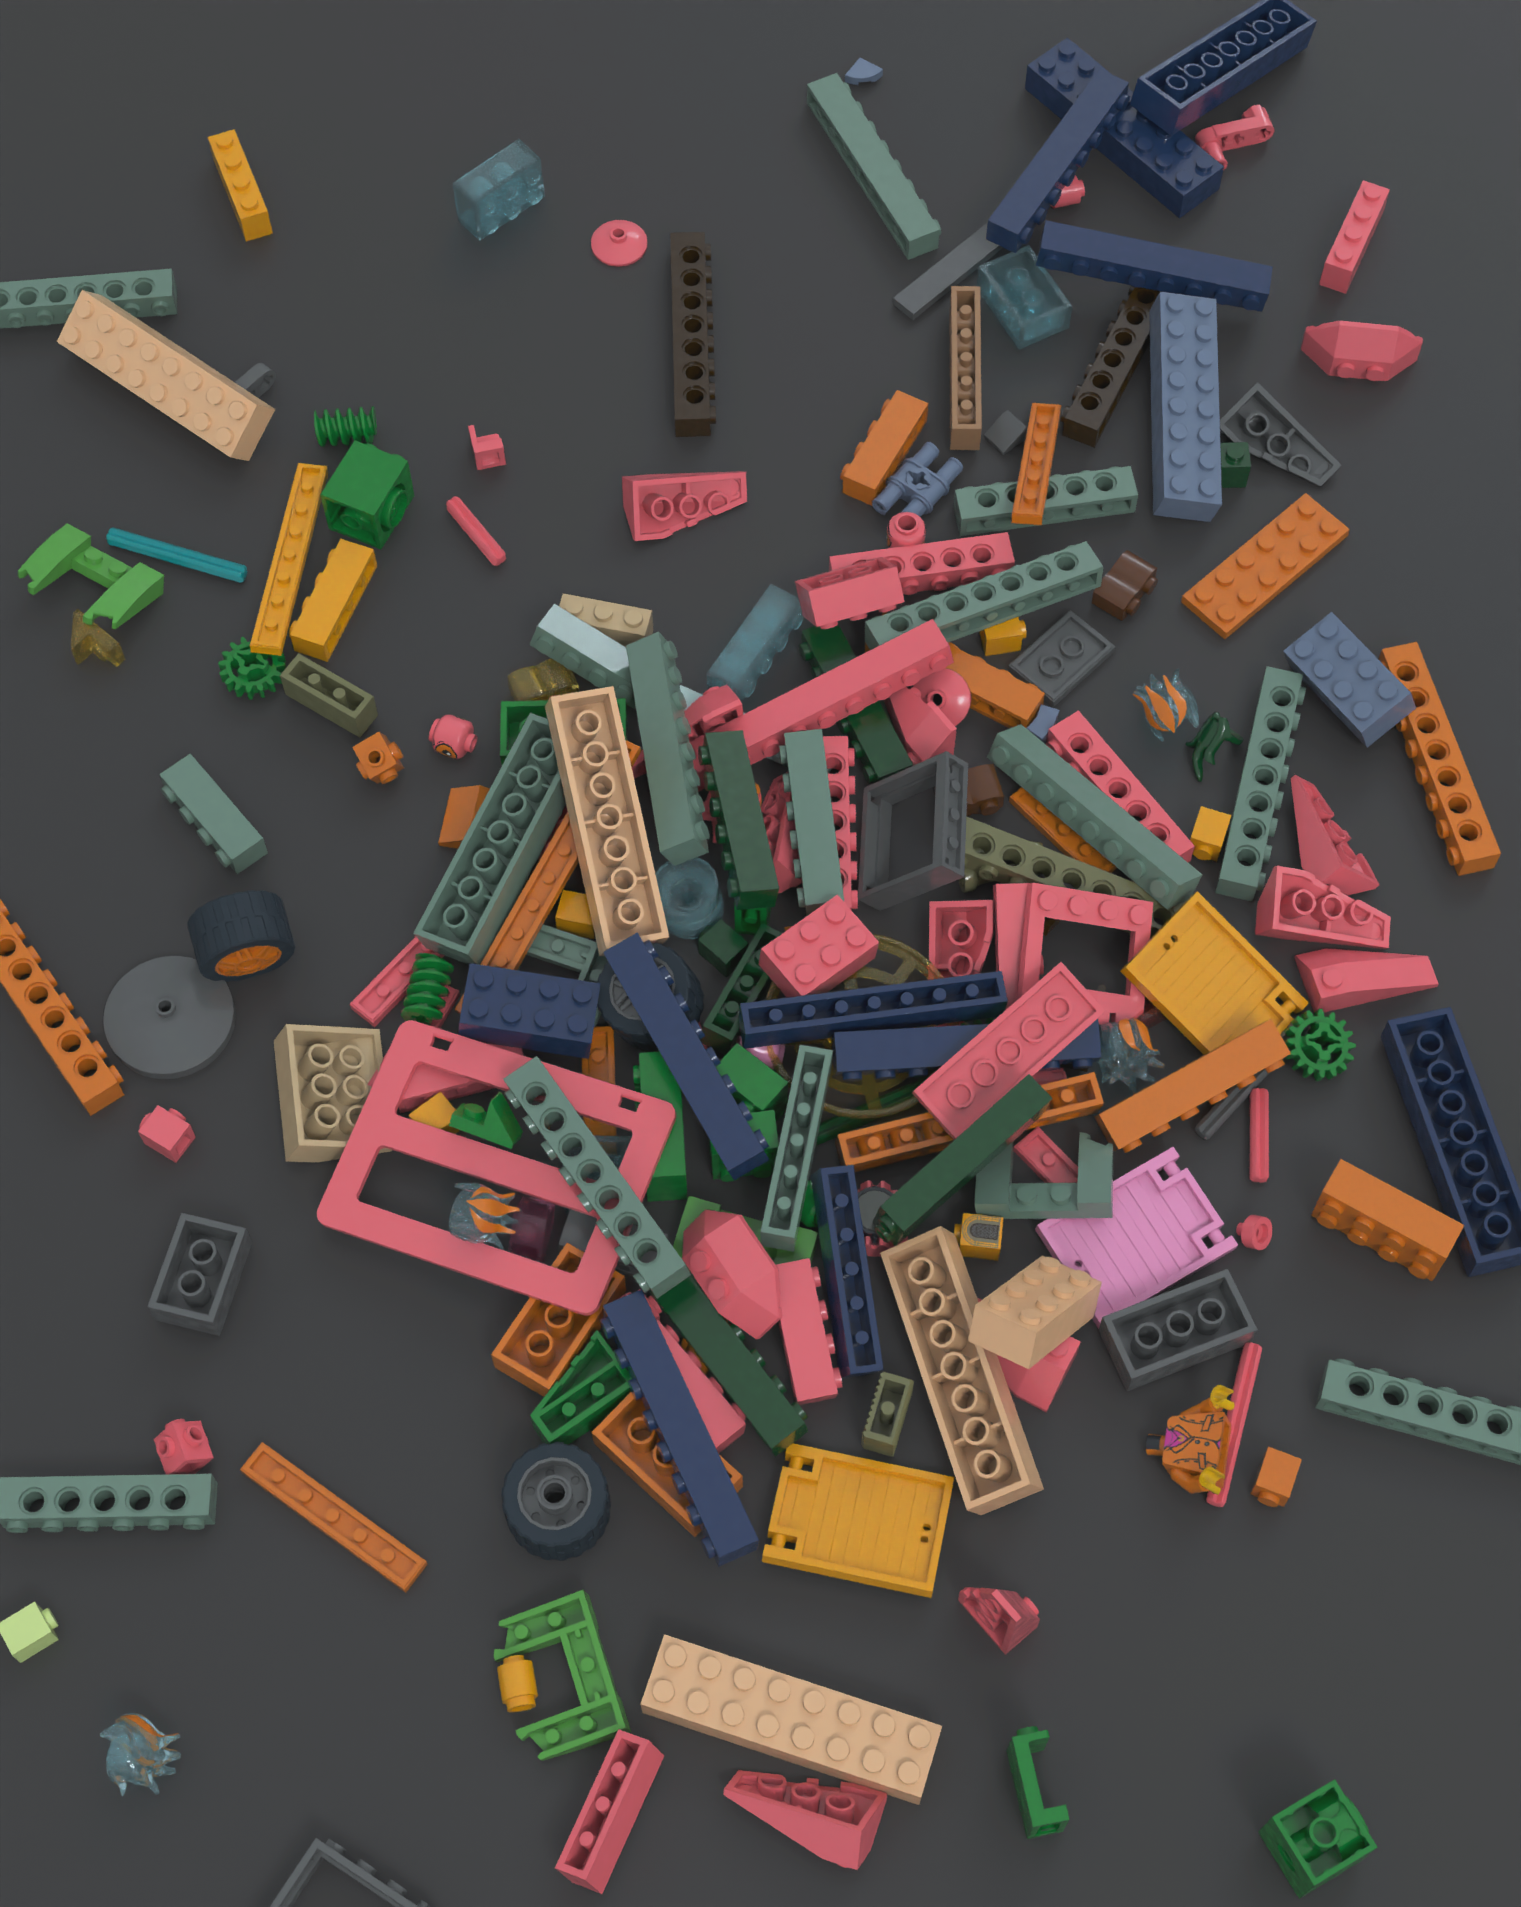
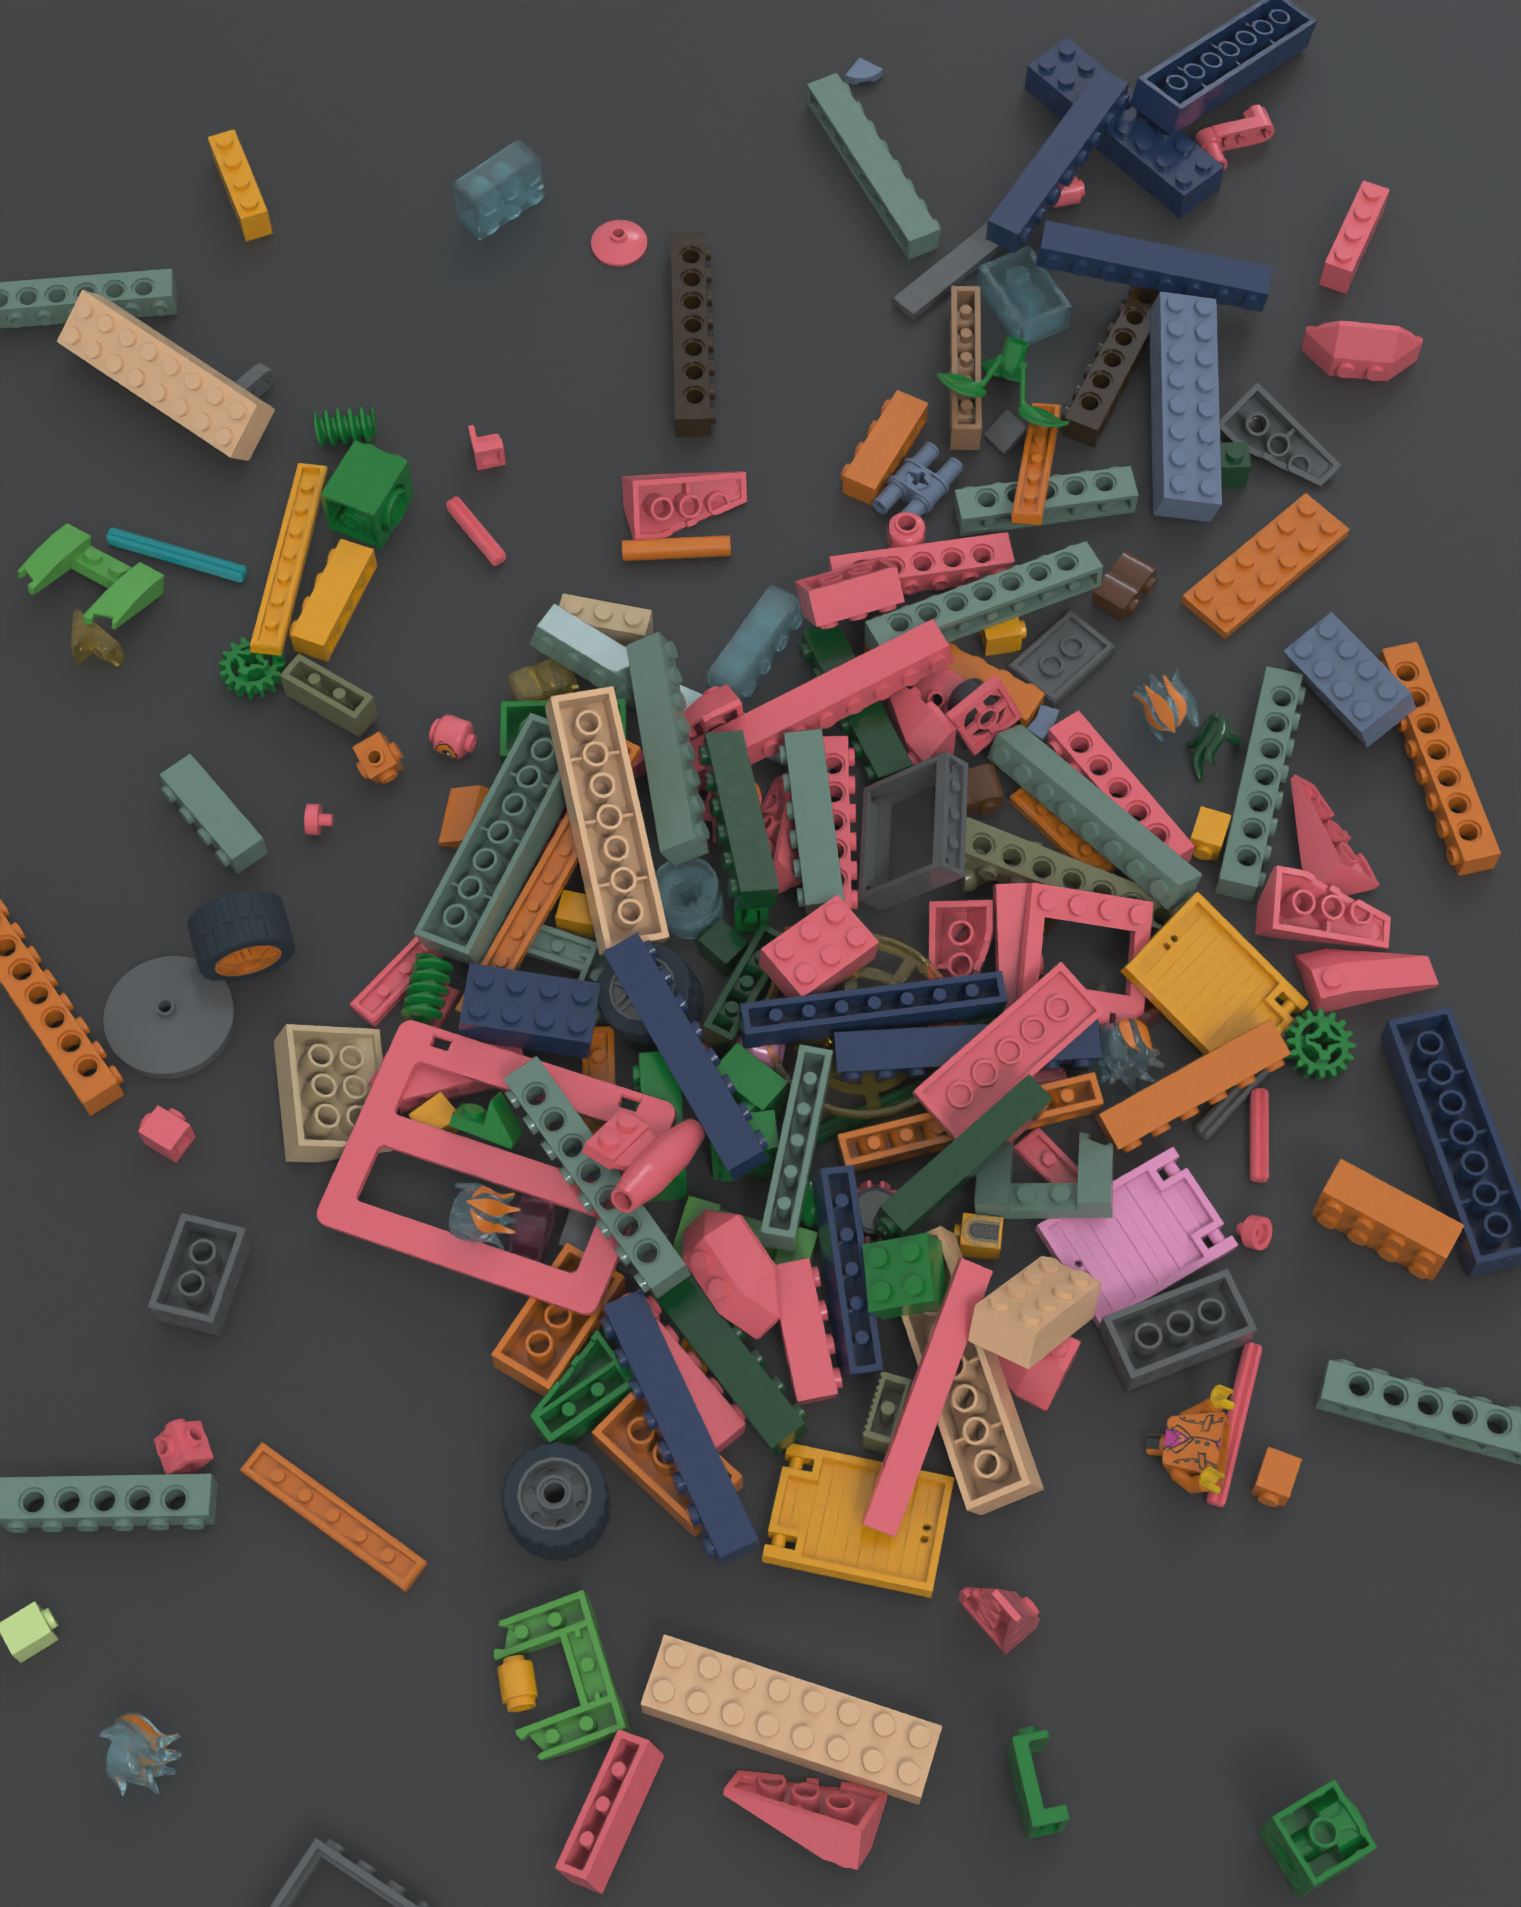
(315, 819): none -> coral tile
(647, 1160): none -> coral plate
(676, 548): none -> orange piece
(904, 1275): none -> green brick
(926, 1398): none -> coral tile
(976, 707): none -> coral piece
(1011, 366): none -> green plant

